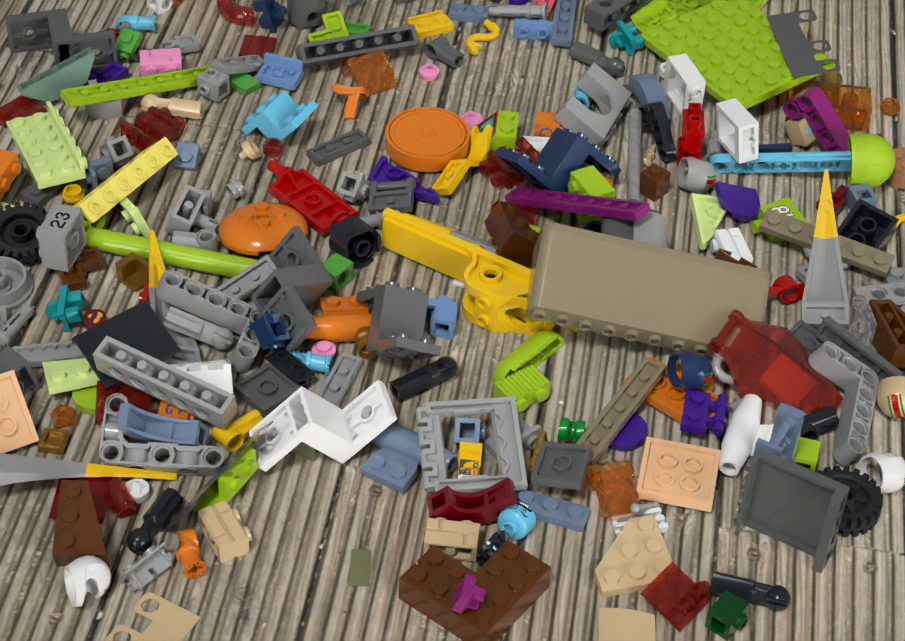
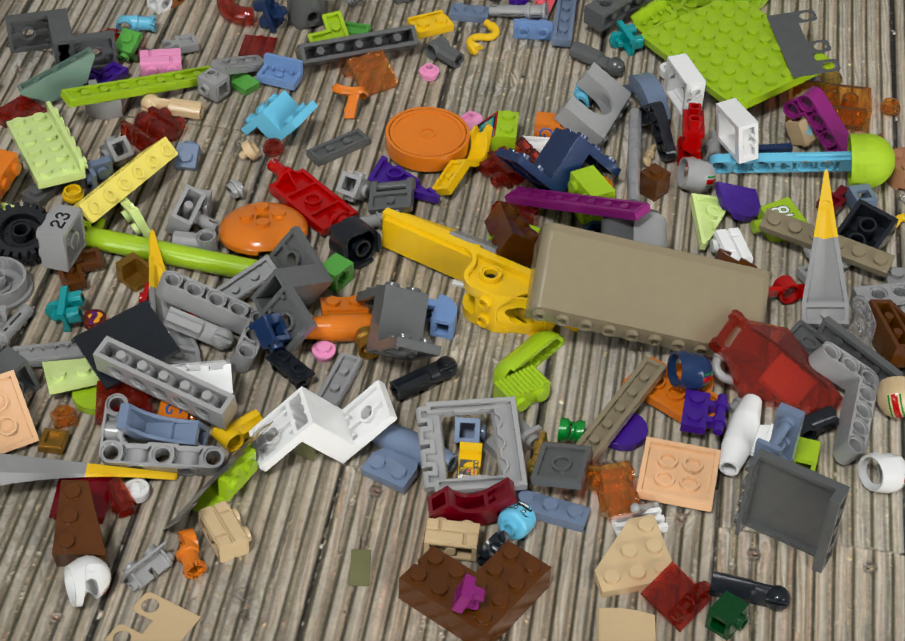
(154, 520): black piece -> none
(265, 388): dark grey plate -> none
(314, 361): medium azure connector -> none
(863, 501): black wheel -> none

